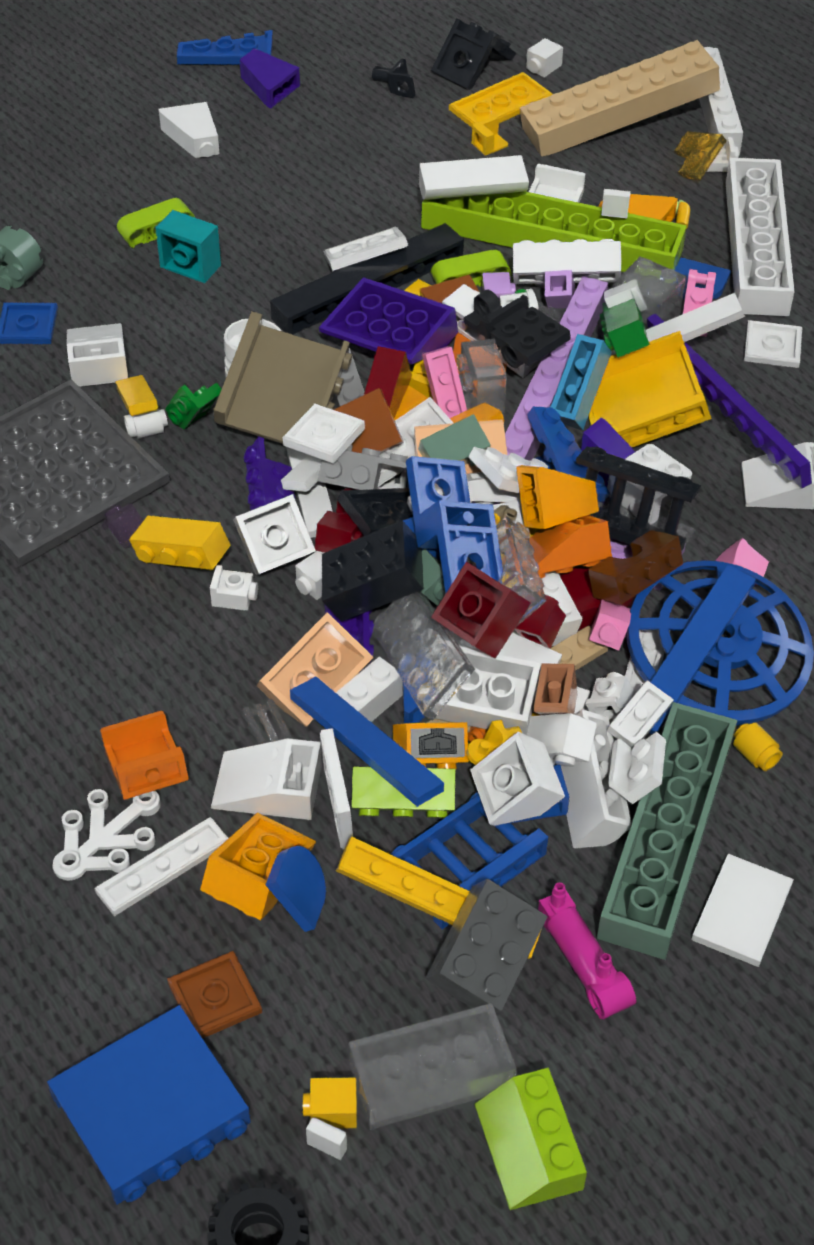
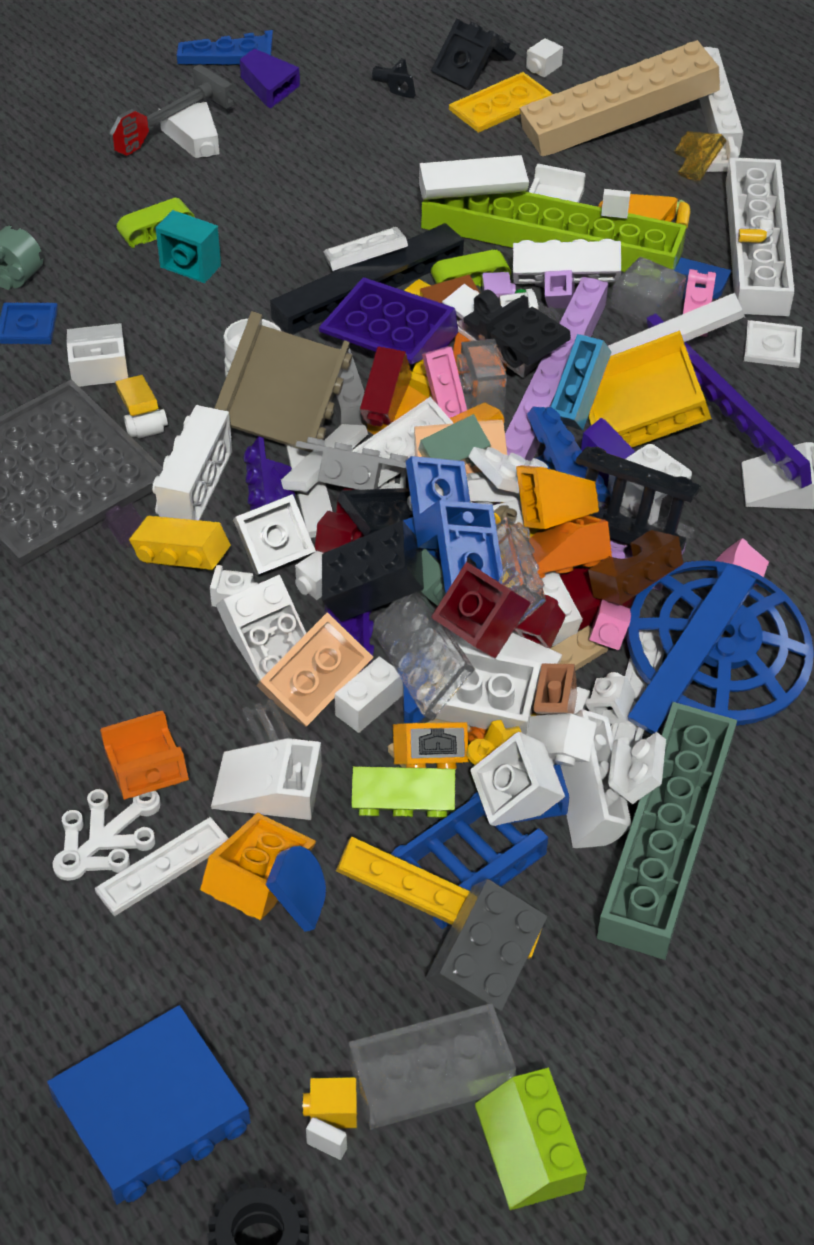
(132, 126): none -> dark grey piece
(189, 407): green bracket -> none
(194, 464): none -> white brick
(215, 994): dark orange tile -> none
(262, 623): none -> white slope
(323, 433): white tile -> none
(336, 787): white tile -> none
(367, 741): blue tile -> none
(380, 427): dark orange tile -> none
(486, 136): yellow panel -> none
(604, 986): dark pink piece -> none
(623, 328): green brick -> none
(625, 293): white tile -> none
(640, 714): white plate -> none
(742, 910): white tile -> none
(757, 235): none -> yellow arm
(757, 746): yellow brick -> none

